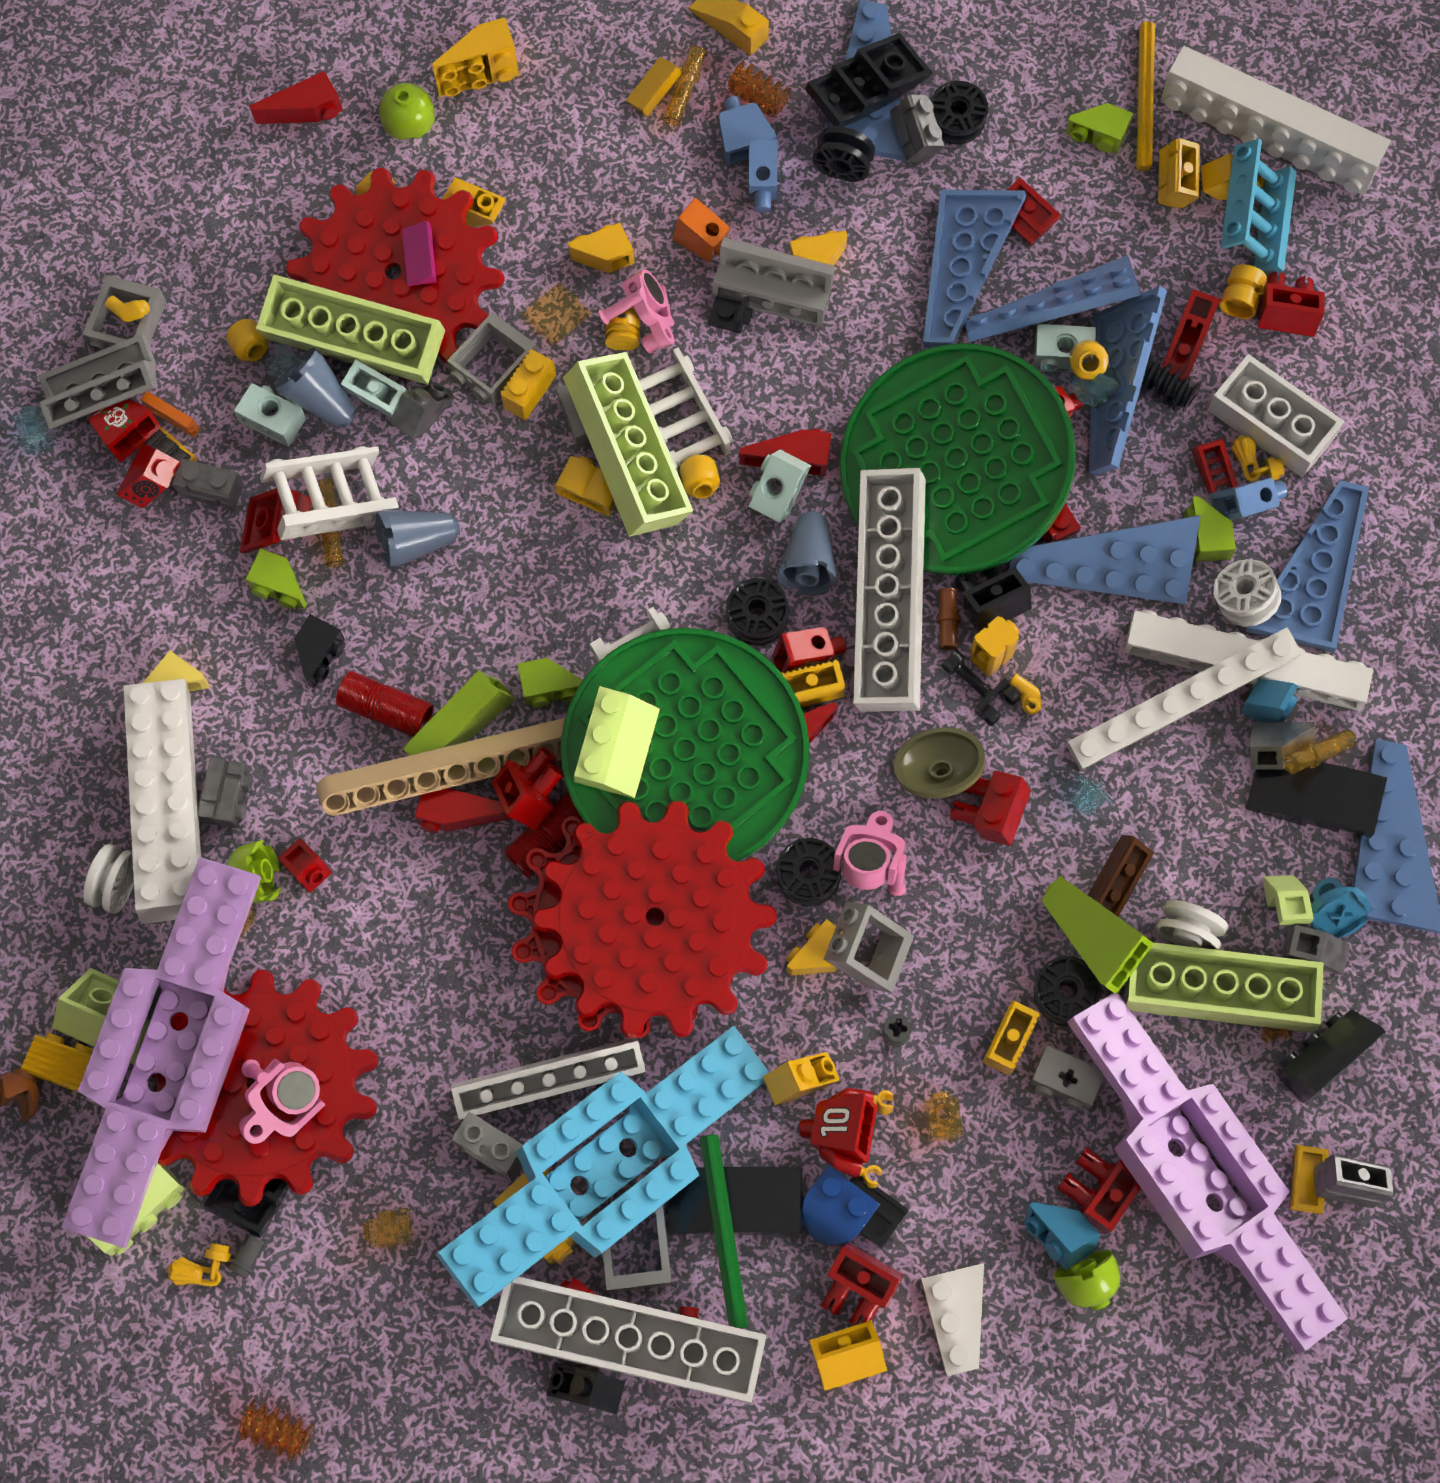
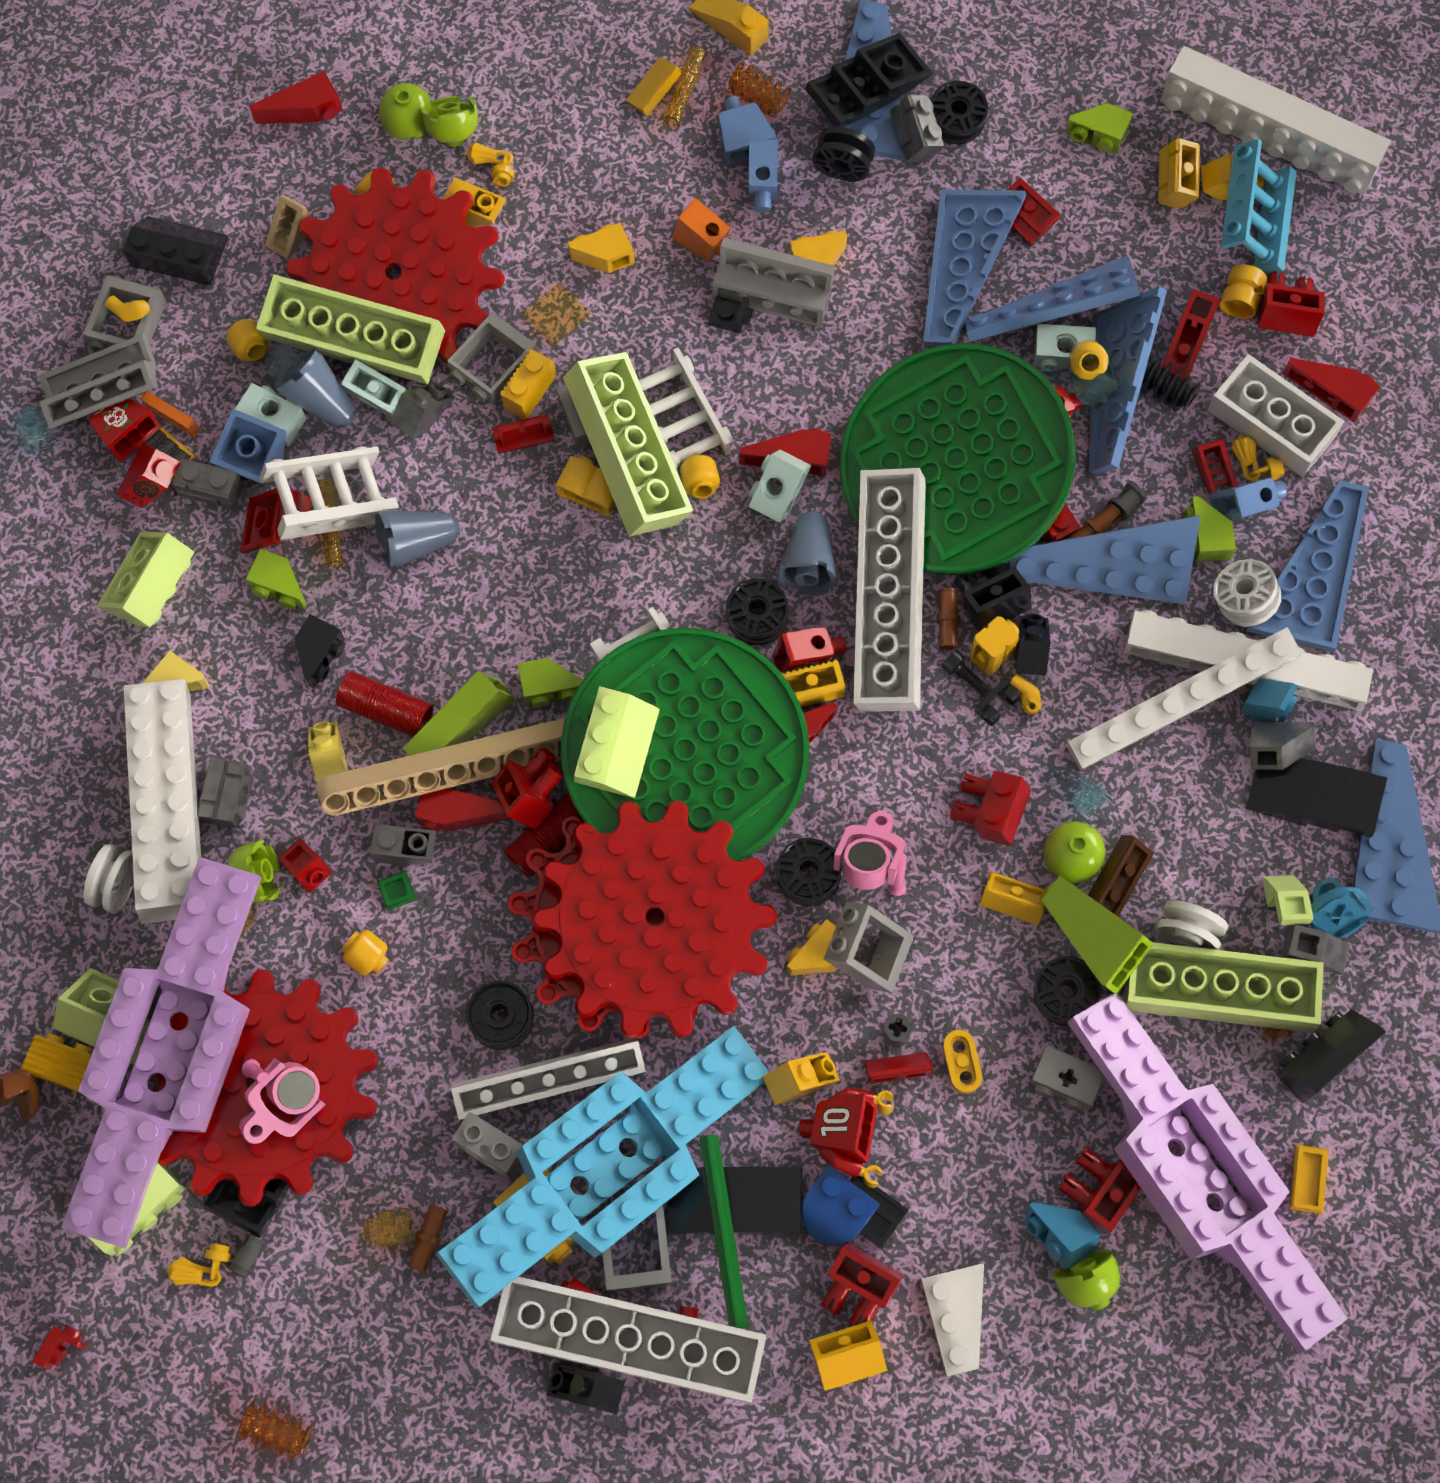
(53, 1348): none -> red bracket
(146, 578): none -> yellowish green slope
(174, 249): none -> black slope
(248, 445): none -> medium blue slope
(284, 230): none -> tan slope
(326, 749): none -> light yellow slope
(365, 952): none -> yellow head
(396, 890): none -> green tile
(402, 845): none -> flat silver slope
(419, 254): dark pink slope -> none
(427, 1238): none -> dark orange pin
(451, 120): none -> lime cylinder
(477, 60): yellow slope -> none
(486, 1002): none -> black wheel
(501, 173): none -> yellow piece
(523, 433): none -> red hinge
(623, 332): yellow piece -> none
(651, 305): bright pink piece -> none
(898, 1067): none -> red slope
(939, 762): olive dish -> none
(943, 1129): clear yellow brick -> none
(962, 1062): none -> yellow plate
(1011, 1038): yellow brick -> none
(1013, 898): none -> yellow slope
(1032, 645): none -> black slope
(1074, 851): none -> lime cylinder
(1099, 523): none -> dark orange pin
(1128, 499): none -> dark grey bush
(1145, 108): yellow axle -> none
(1312, 754): clear yellow pin -> none
(1336, 386): none -> red slope
(1353, 1181): flat silver brick -> none

